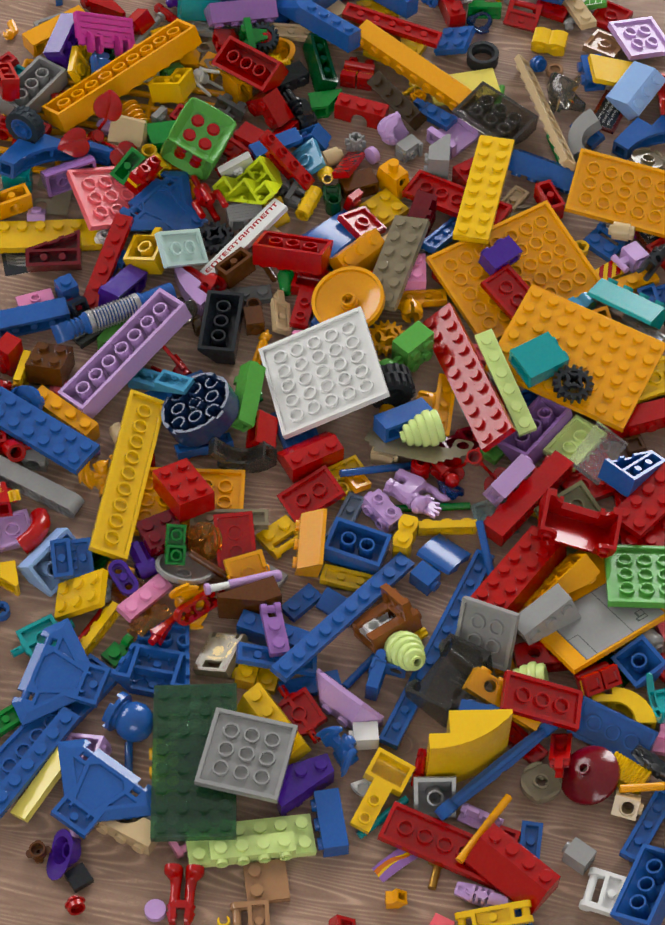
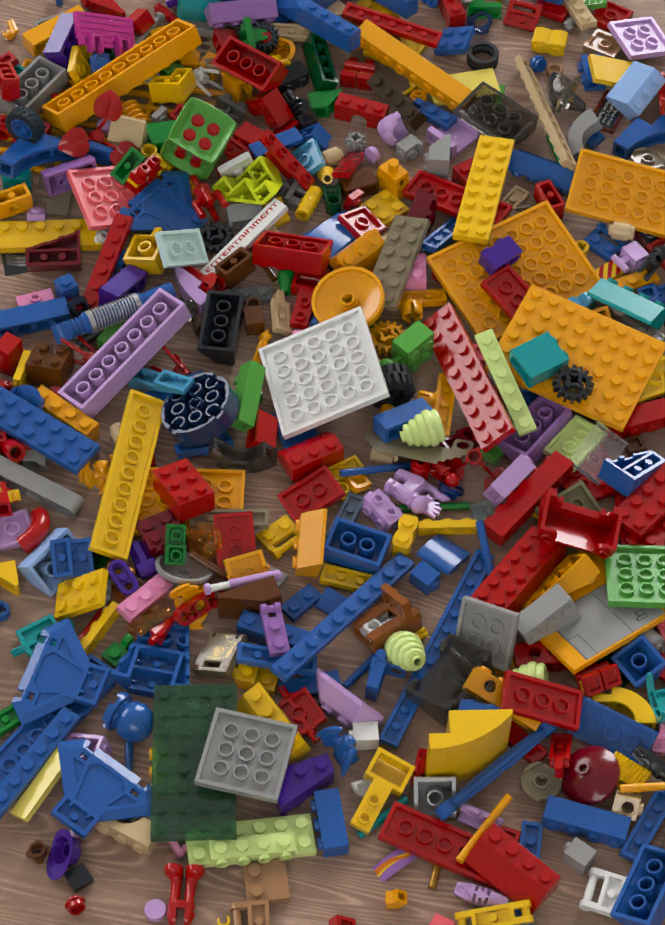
(86, 355): none -> red plant
(585, 822): none -> blue brick

